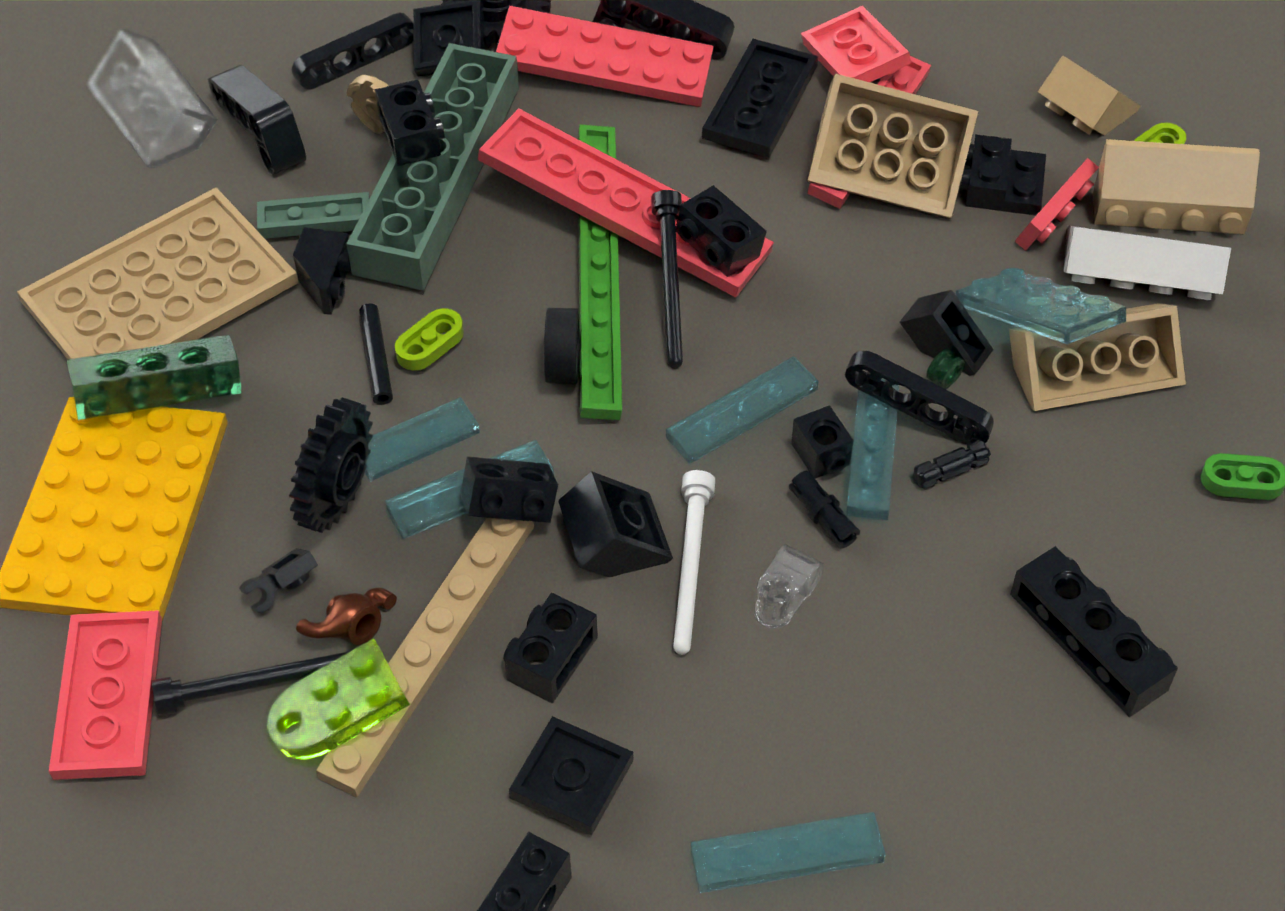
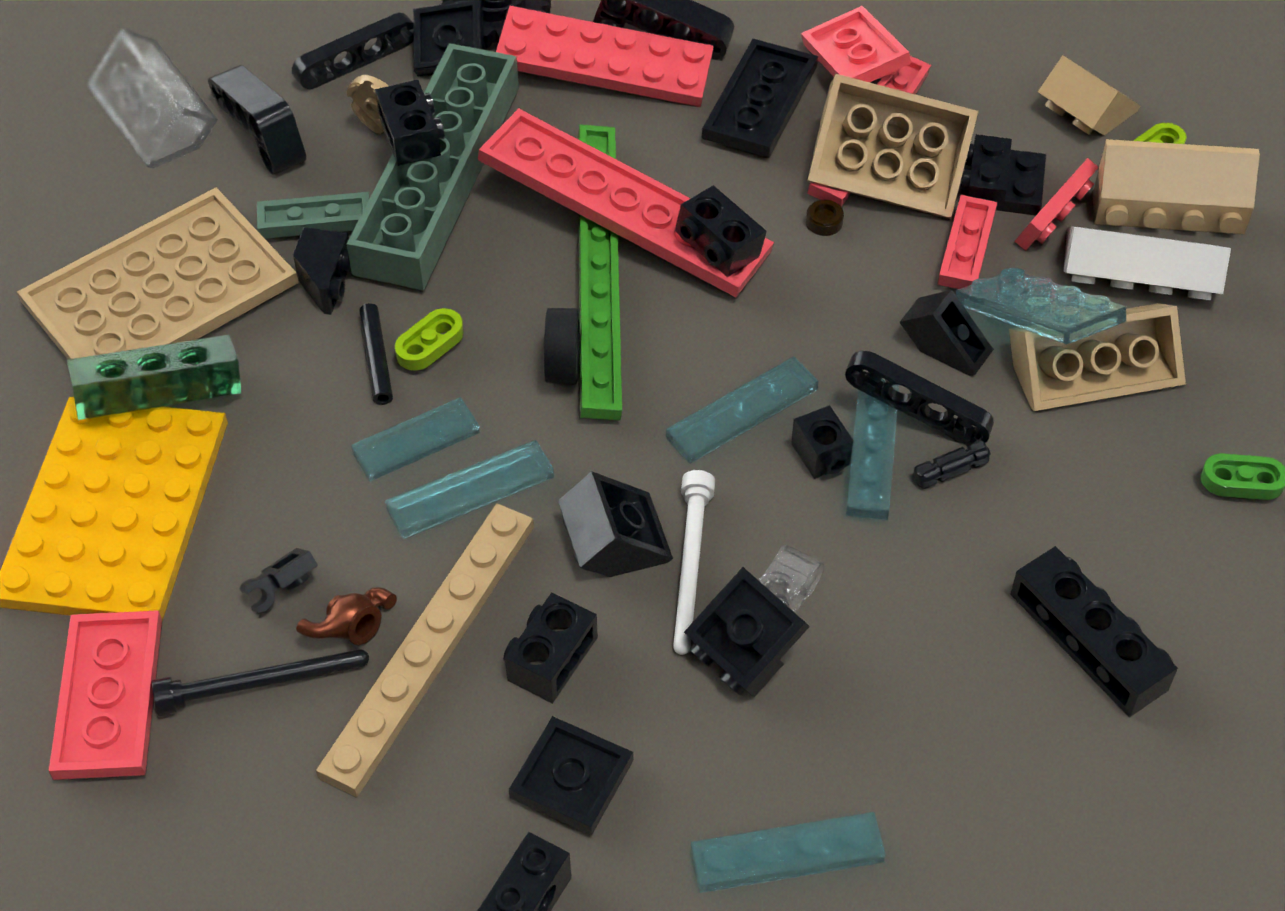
(331, 464): black gear -> none
(336, 703): clear neon green plate -> none
(508, 489): black brick -> none
(666, 207): black piece -> none
(745, 633): none -> black plate
(824, 217): none -> dark brown tile
(824, 509): black pin -> none
(945, 369): clear green bush -> none
(967, 242): none -> coral plate

